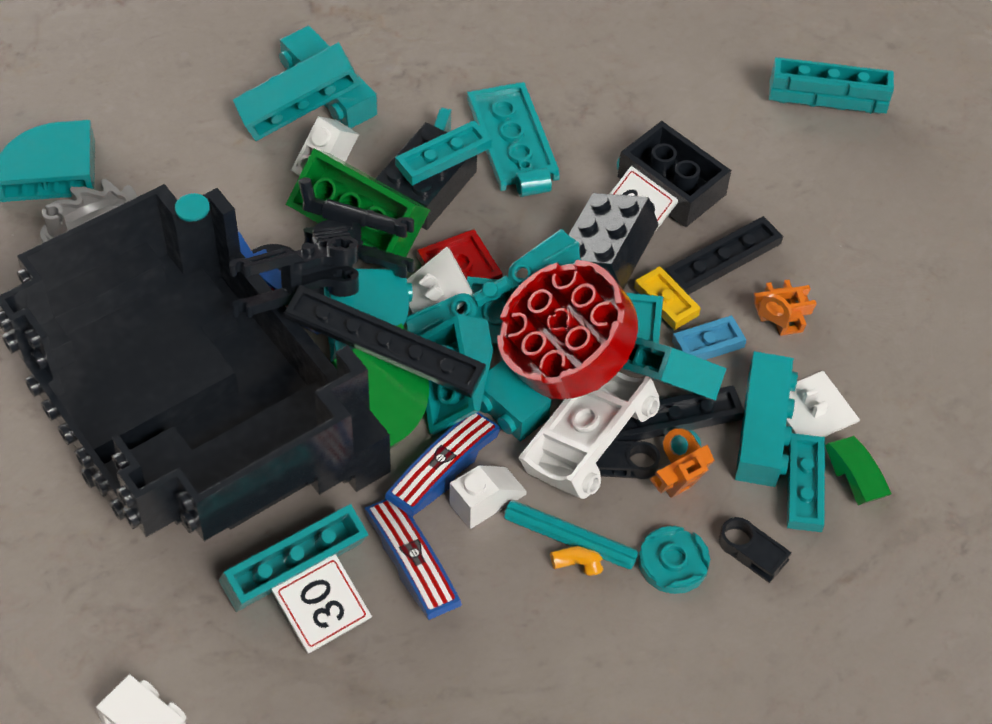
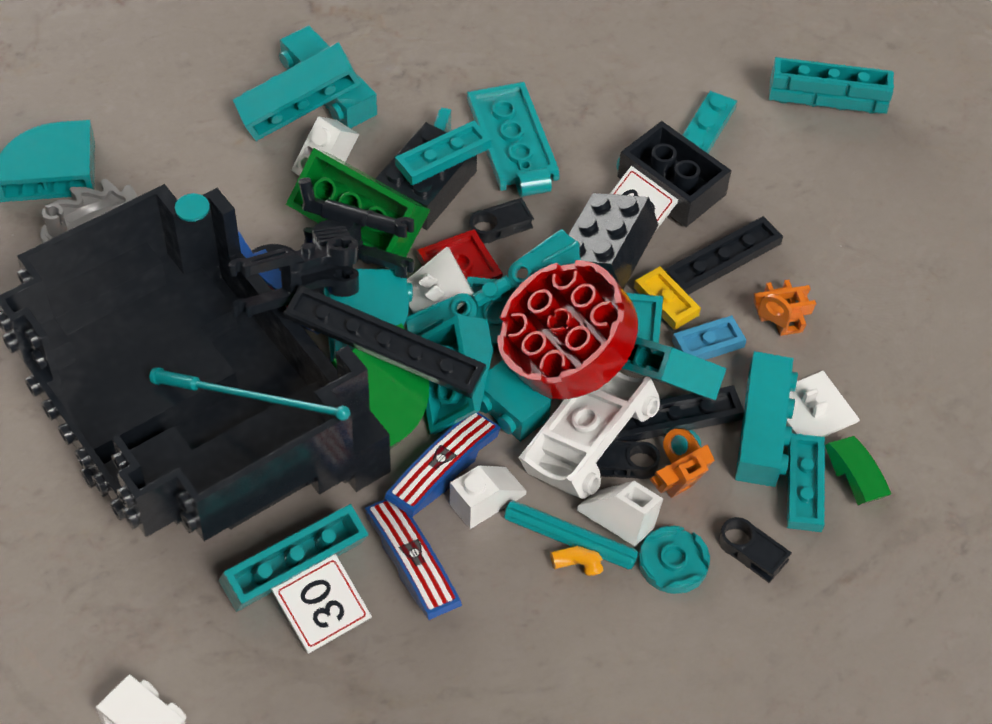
(160, 376): none -> teal piece
(507, 218): none -> black piece
(624, 509): none -> white slope
(710, 120): none -> teal plate

